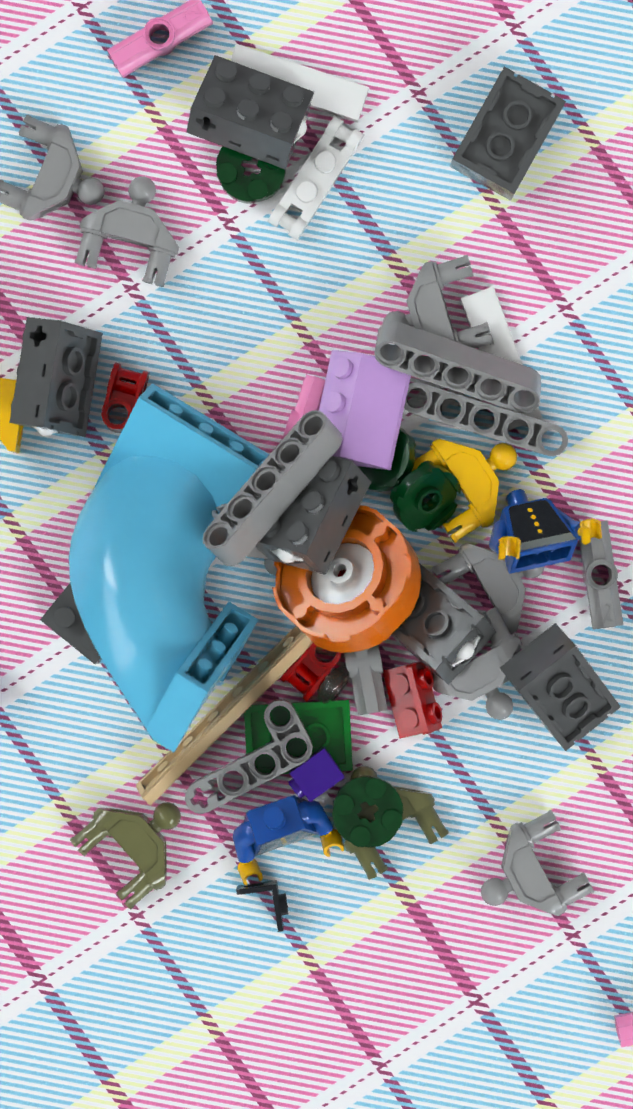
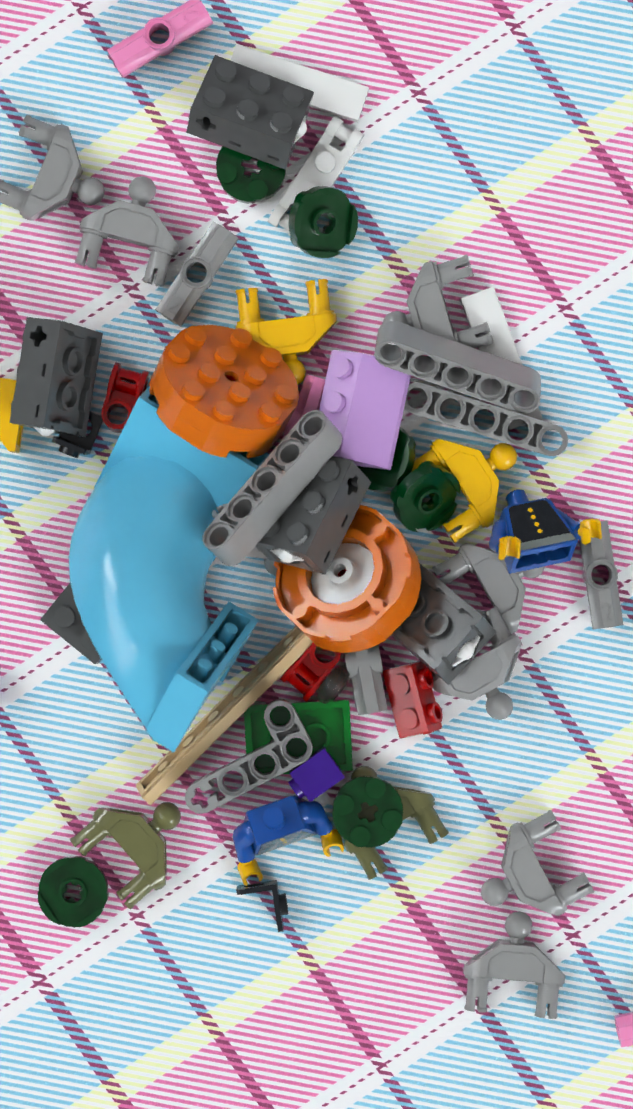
(69, 911): none -> dark green plate
(75, 445): none -> black bracket
(183, 293): none -> light grey piece
(224, 391): none -> orange piece
(289, 335): none -> yellow connector
(303, 221): none -> dark green plate
(507, 133): dark grey piece -> none
(514, 961): none -> light grey connector
(560, 686): dark grey piece -> none

